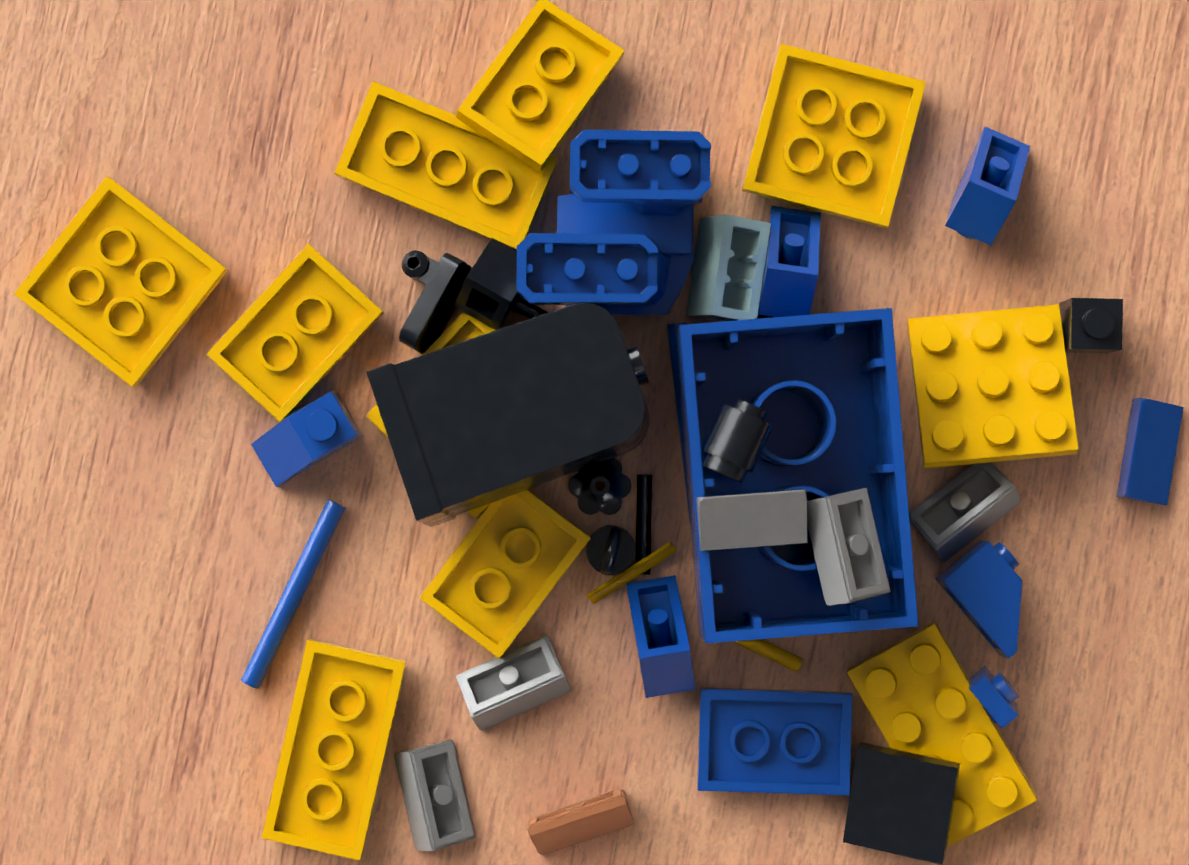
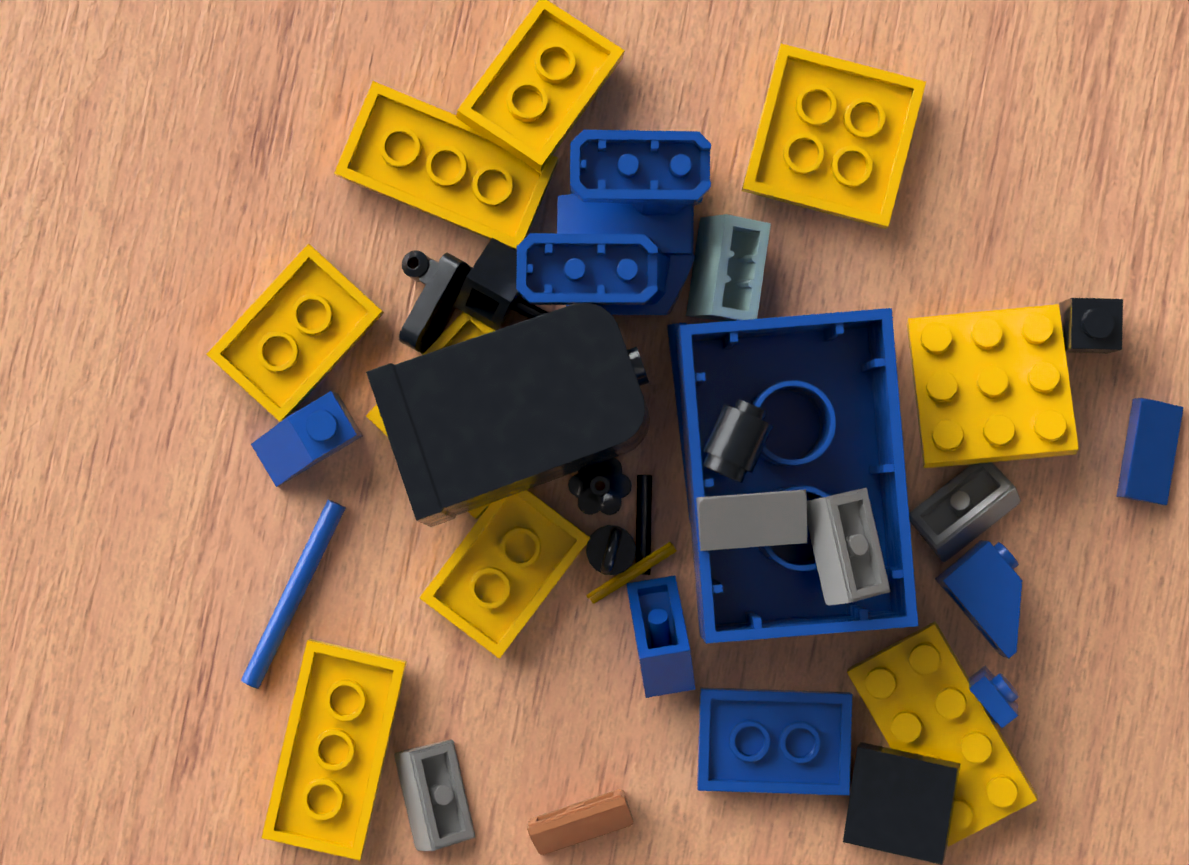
(121, 282): yellow plate -> none
(513, 683): light grey slope -> none
(773, 653): yellow piece -> none
(790, 263): blue slope -> none
(988, 186): blue slope -> none

